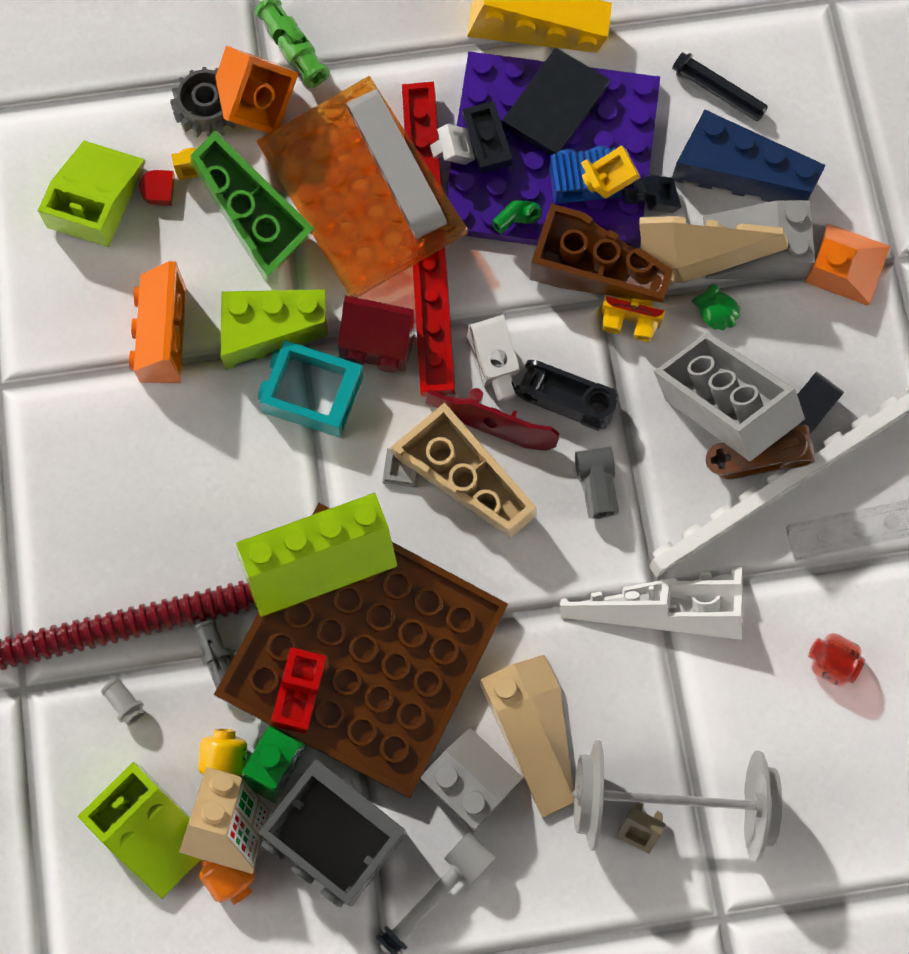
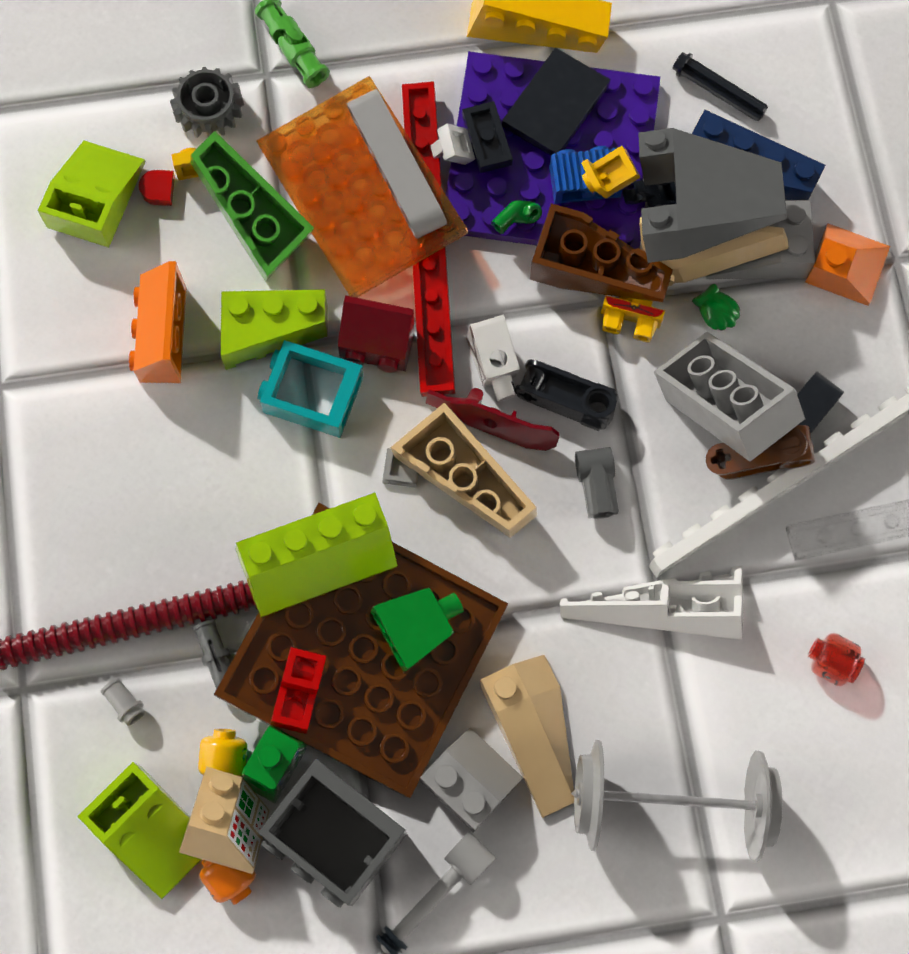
(253, 90): orange slope -> none
(416, 624): none -> green torso
(641, 829): dark tan tile -> none
(717, 193): none -> dark grey wedge

